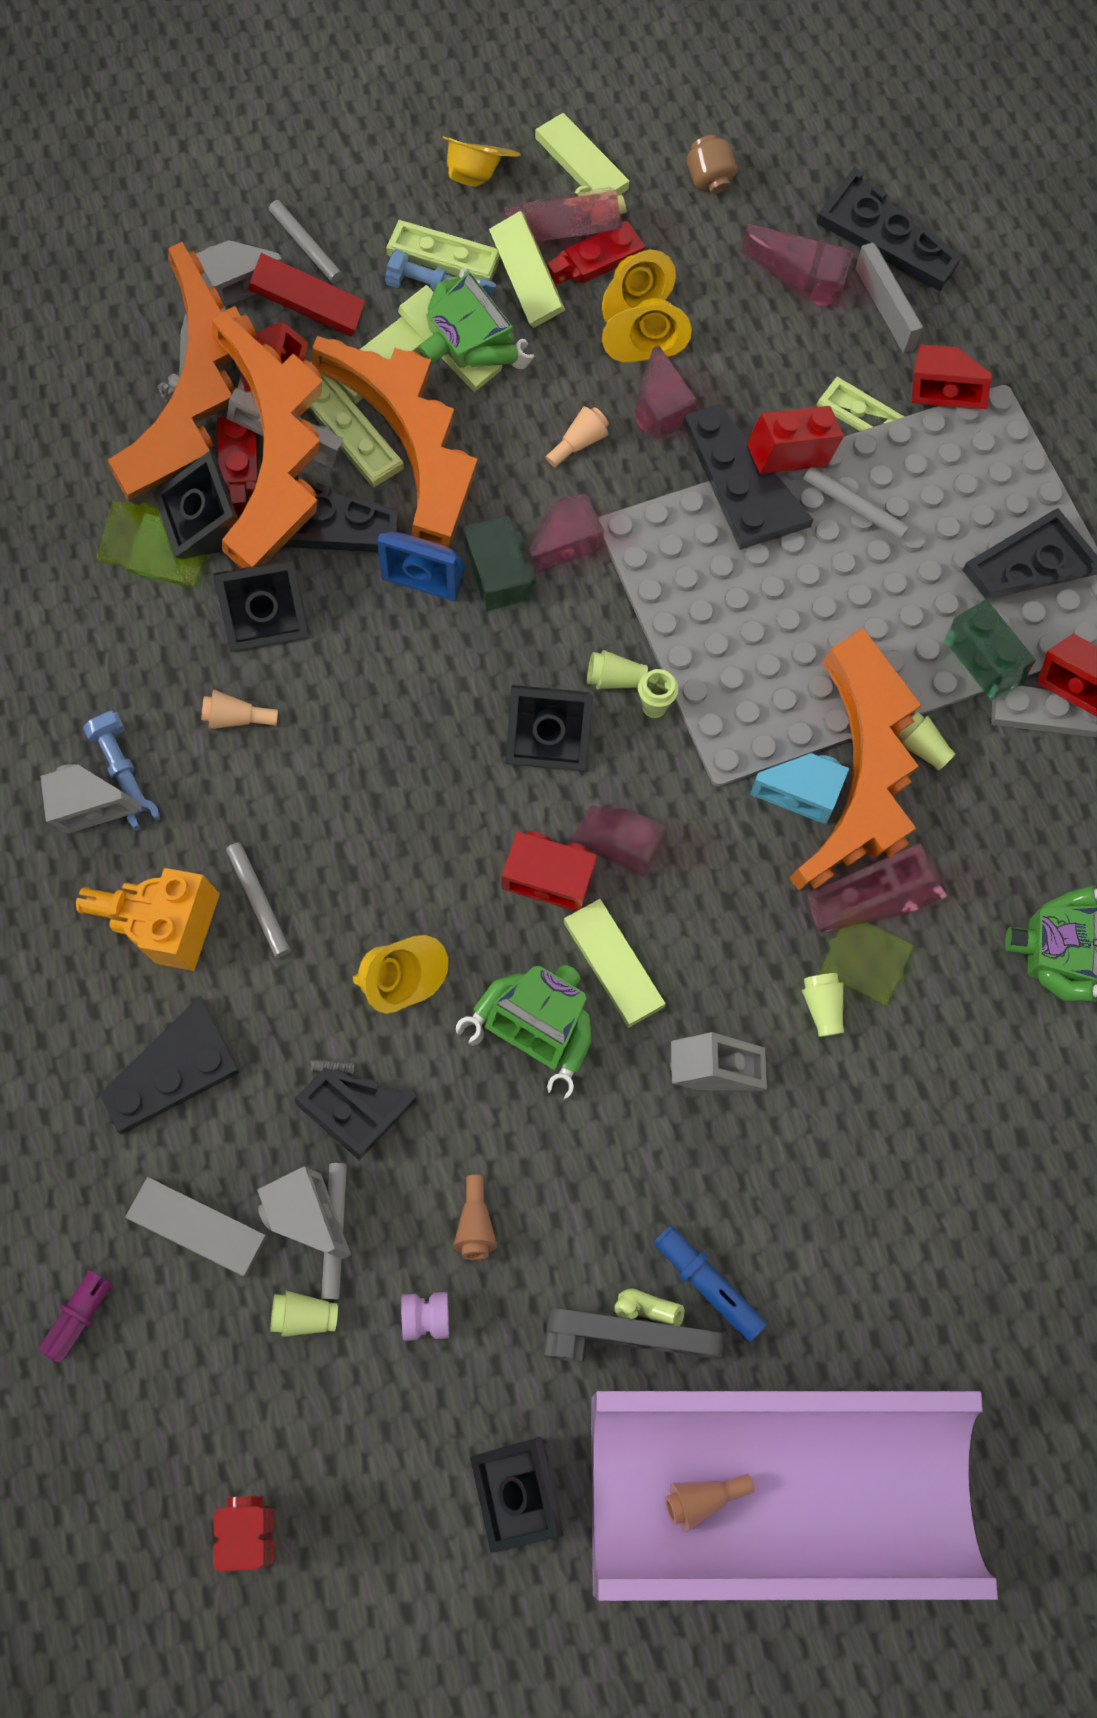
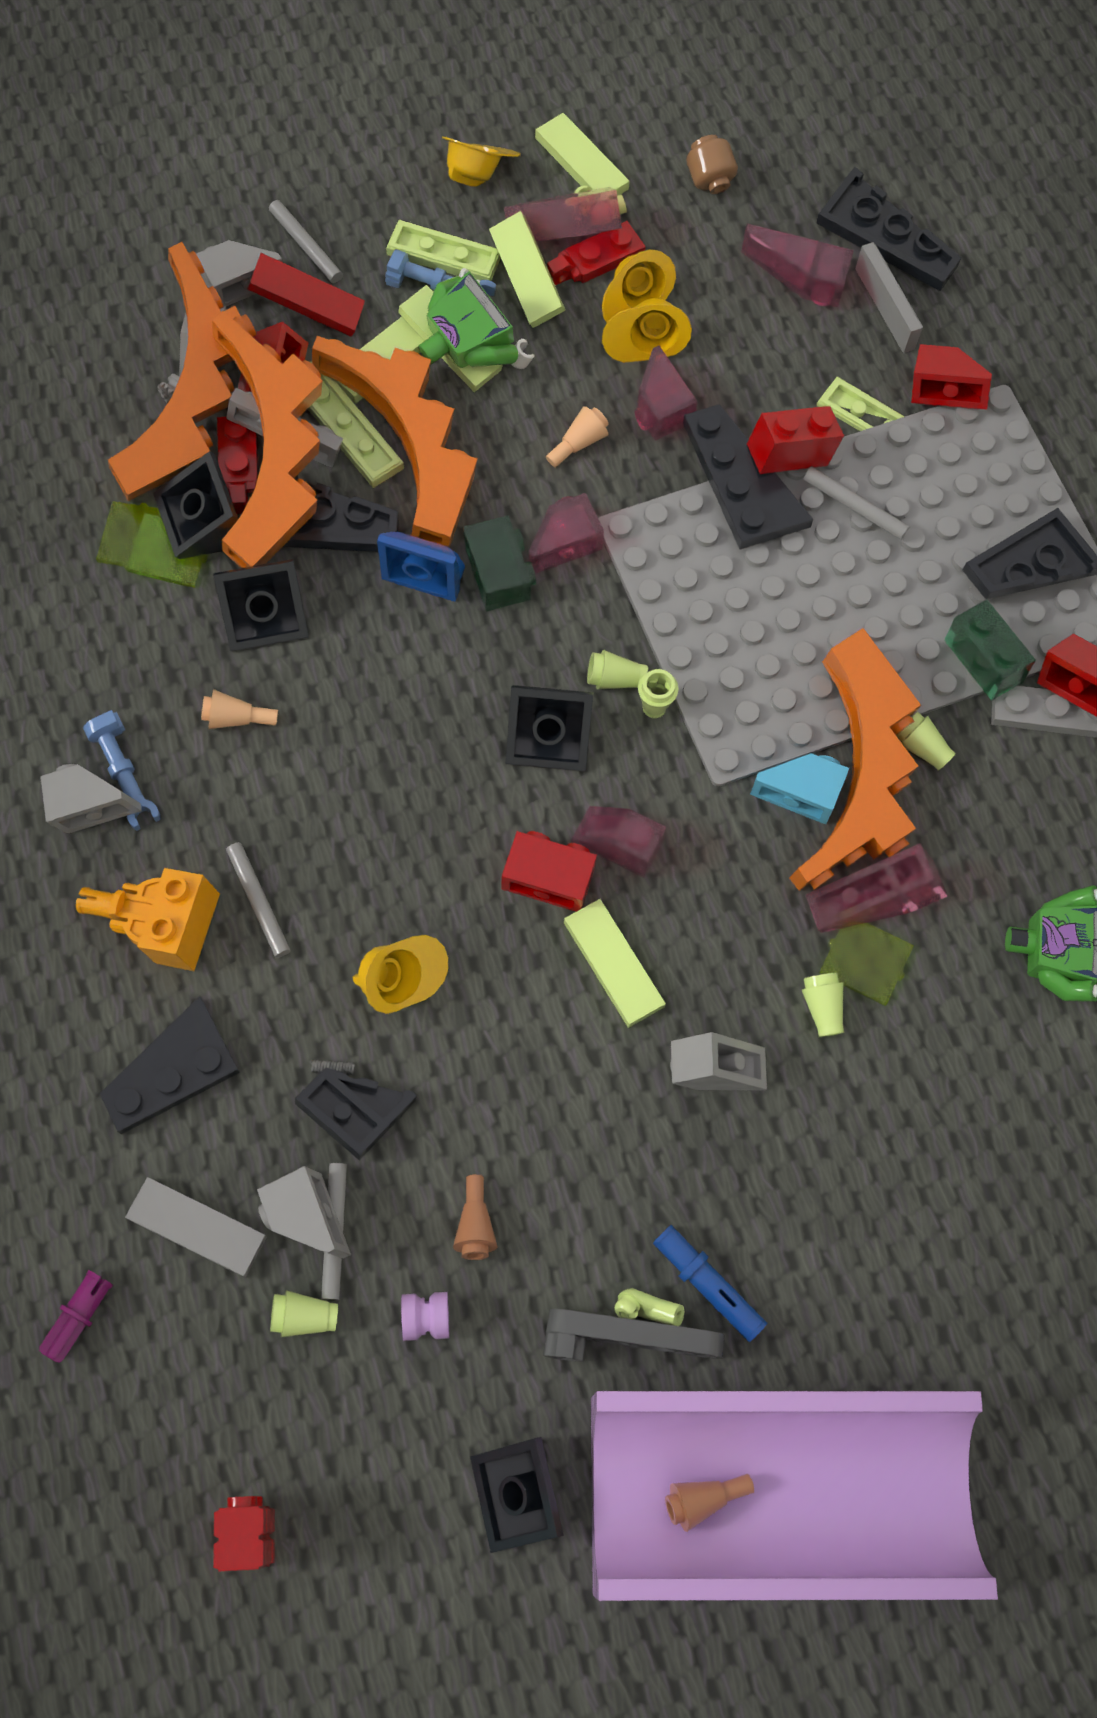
(539, 1016): bright green torso -> none

